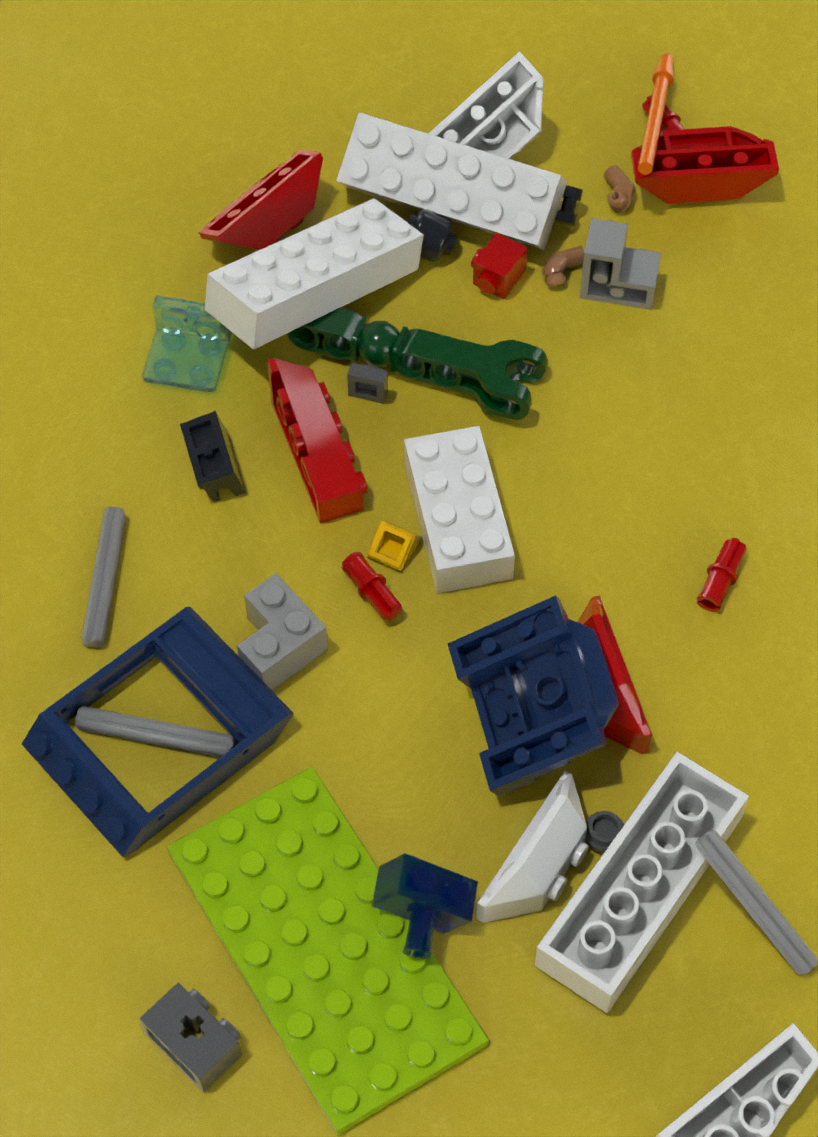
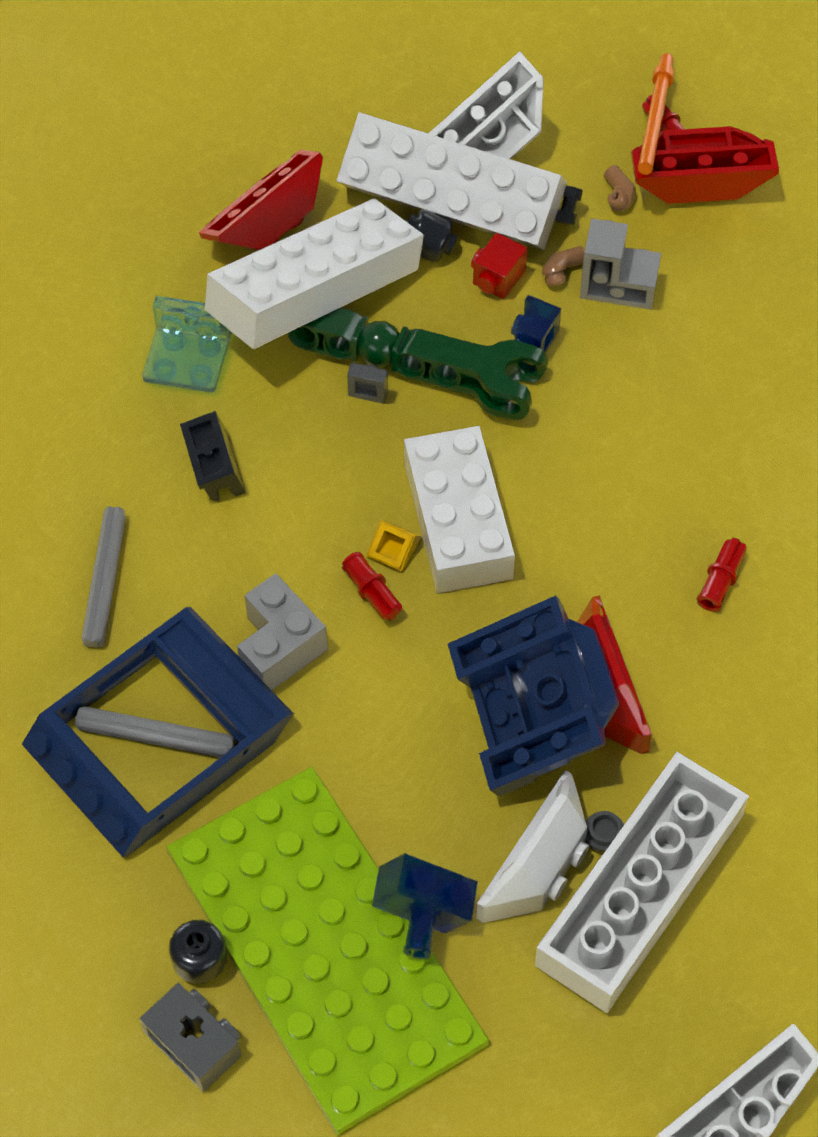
(198, 951): none -> black head
(316, 440): red wedge -> none
(538, 324): none -> clear blue brick
(756, 902): light grey axle -> none

